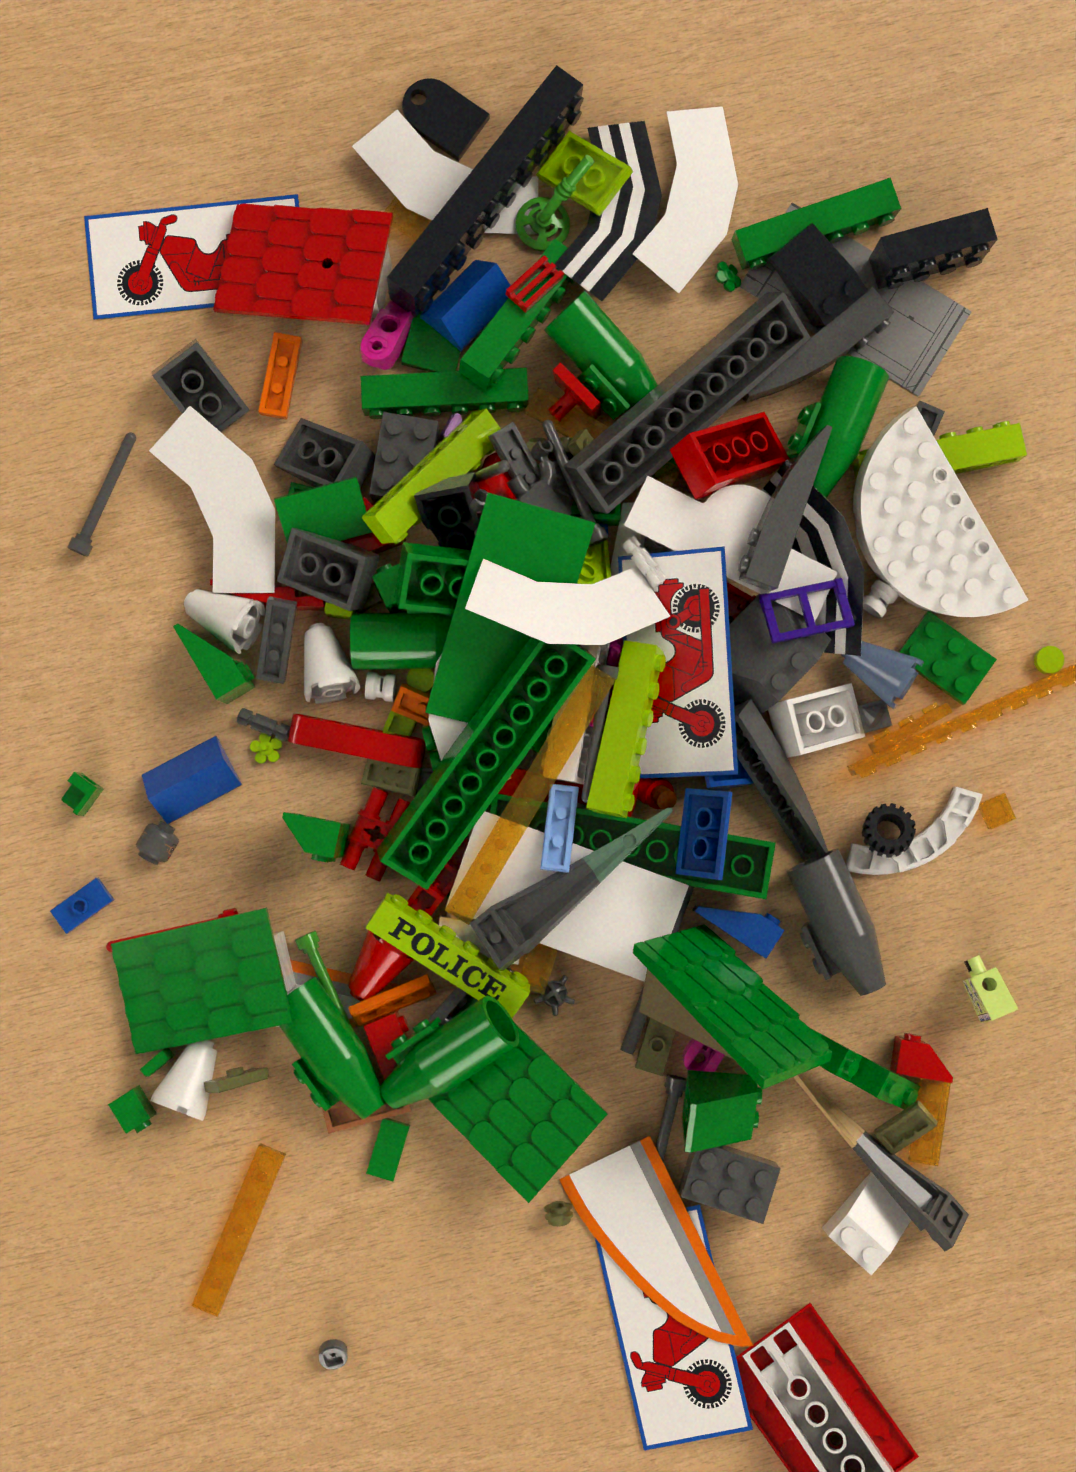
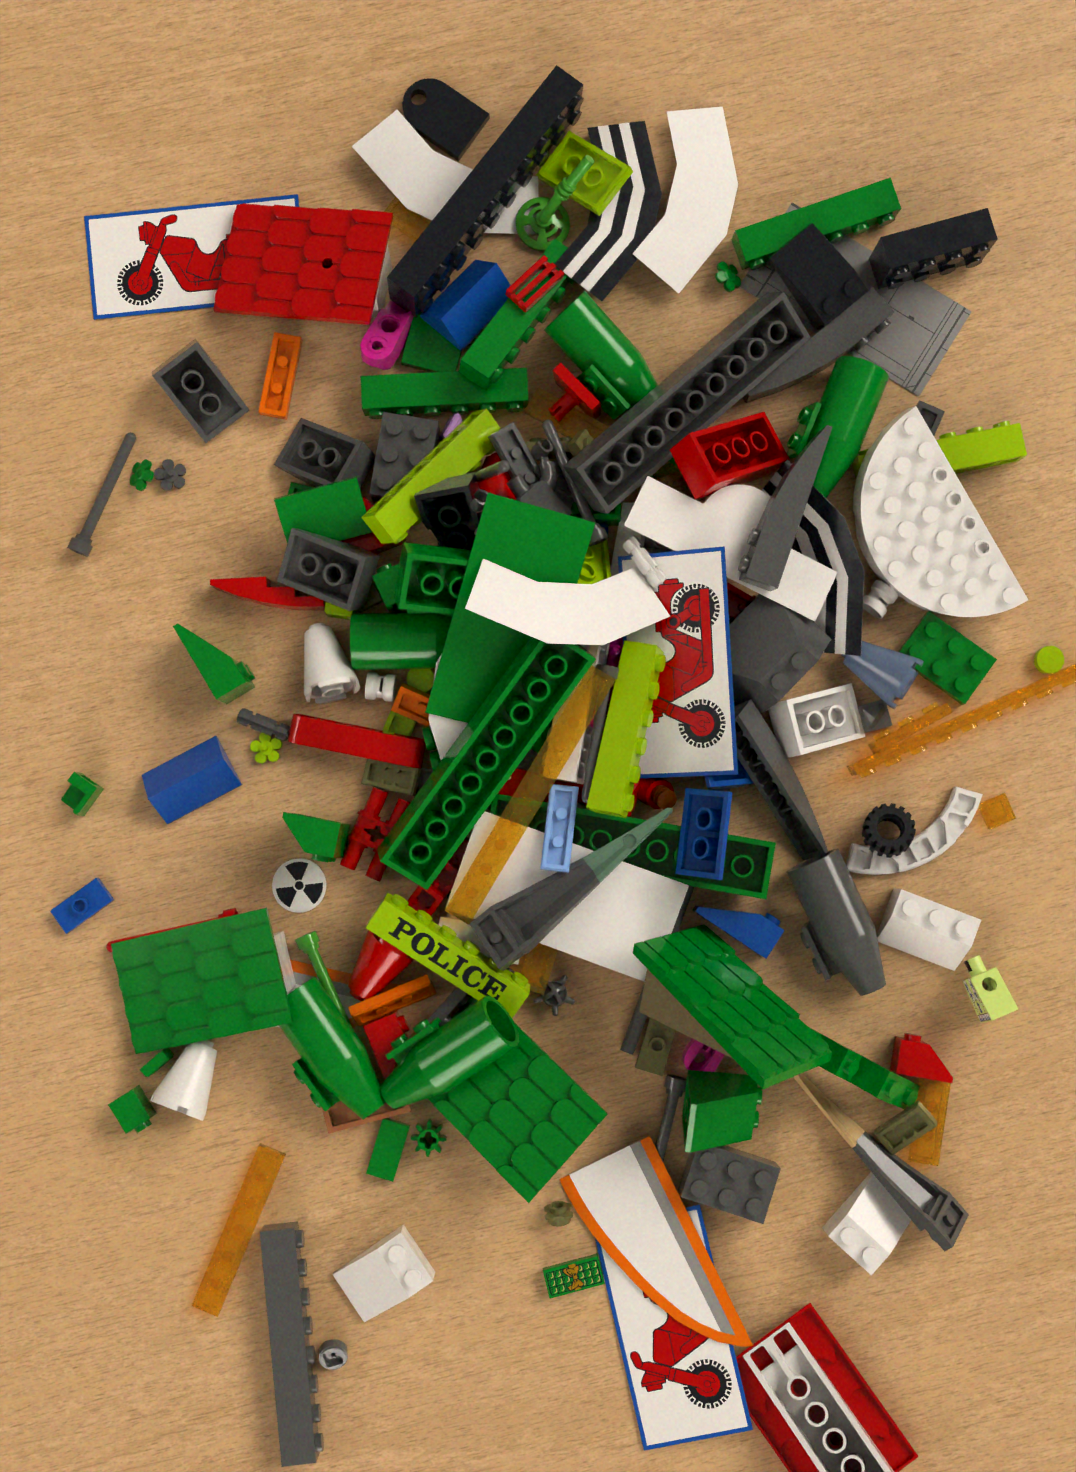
(141, 474): none -> green plant
(157, 842): dark grey head -> none
(170, 475): none -> dark grey plant
(226, 617): white cone -> none
(230, 500): white sticker -> none
(236, 1078): olive plate -> none
(276, 640): dark grey plate -> none
(290, 1343): none -> dark grey brick
(299, 885): none -> white sticker
(385, 1274): none -> white slope
(435, 1133): none -> green gear
(573, 1276): none -> green tile
(840, 592): dark purple window -> none
(927, 929): none -> white slope

